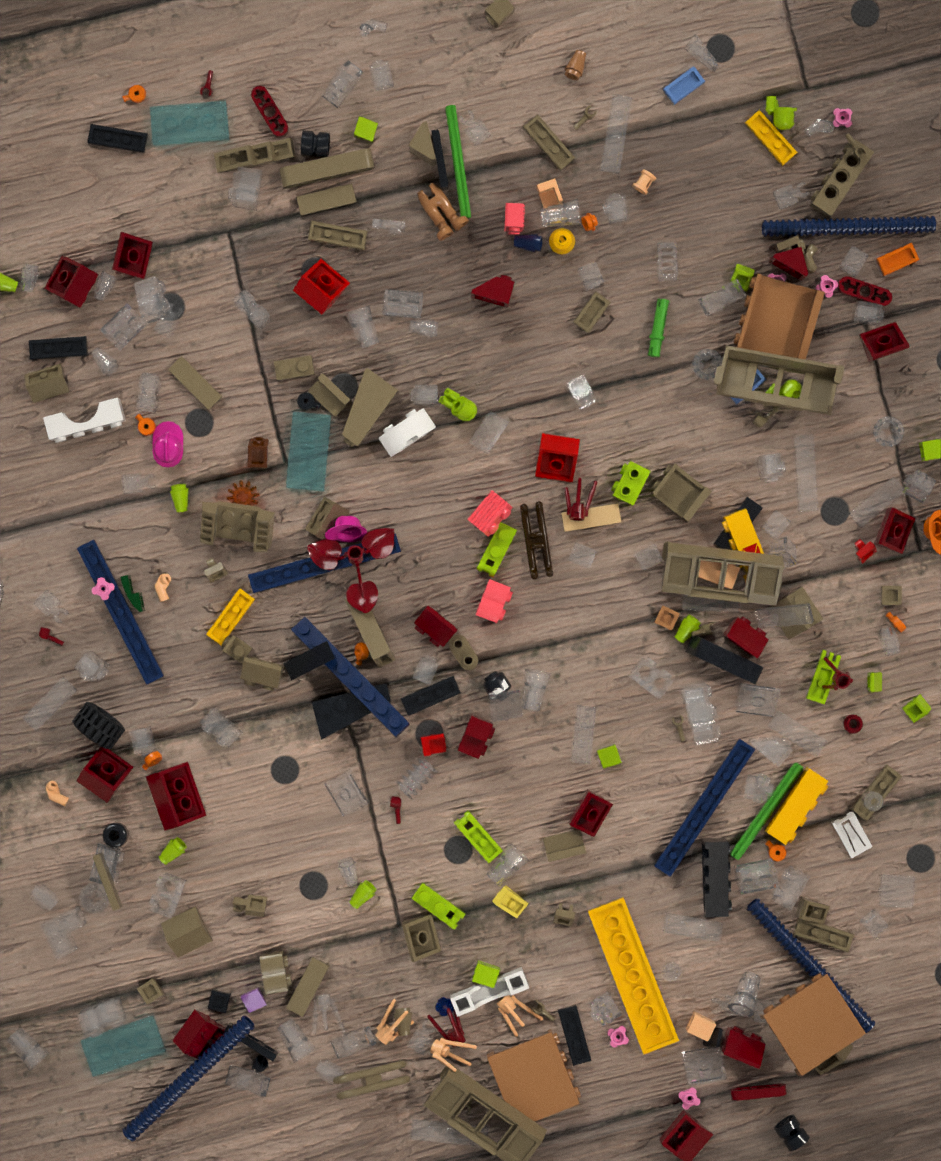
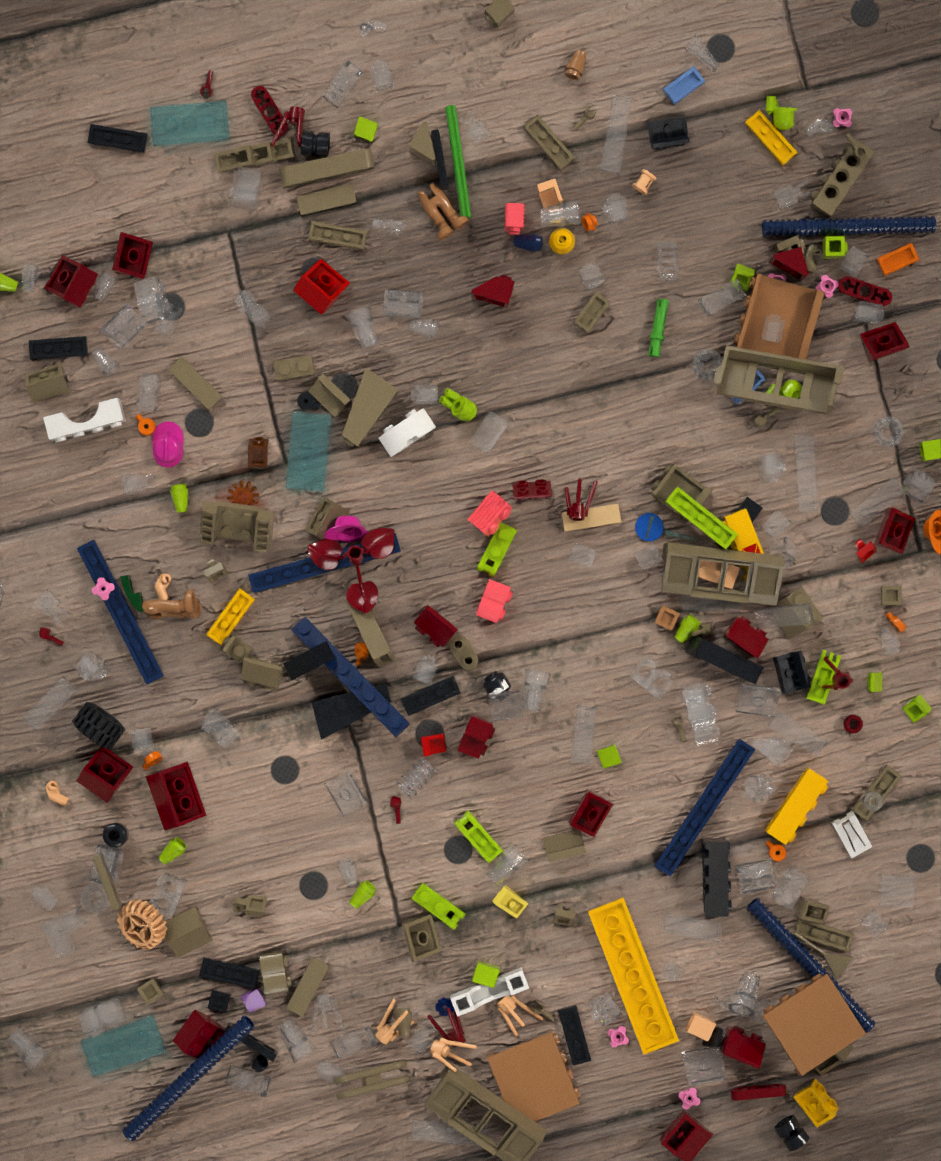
(131, 94): orange piece -> none
(142, 924): none -> light nougat gear
(160, 608): none -> medium nougat piece
(229, 972): none -> black tile
(295, 118): none -> dark red plant
(536, 540): dark brown piece -> none
(540, 488): none -> dark red hinge
(557, 457): red slope -> none
(581, 392): clear bracket -> none
(631, 482): lime brick -> none
(650, 528): none -> blue piece
(668, 132): none -> black bracket
(701, 518): none -> lime plate
(766, 811): bright green axle -> none
(773, 328): none -> clear brick
(792, 672): none -> black bracket
(816, 1103): none -> yellow bracket
(834, 247): none -> lime brick
(836, 962): none -> dark tan piece

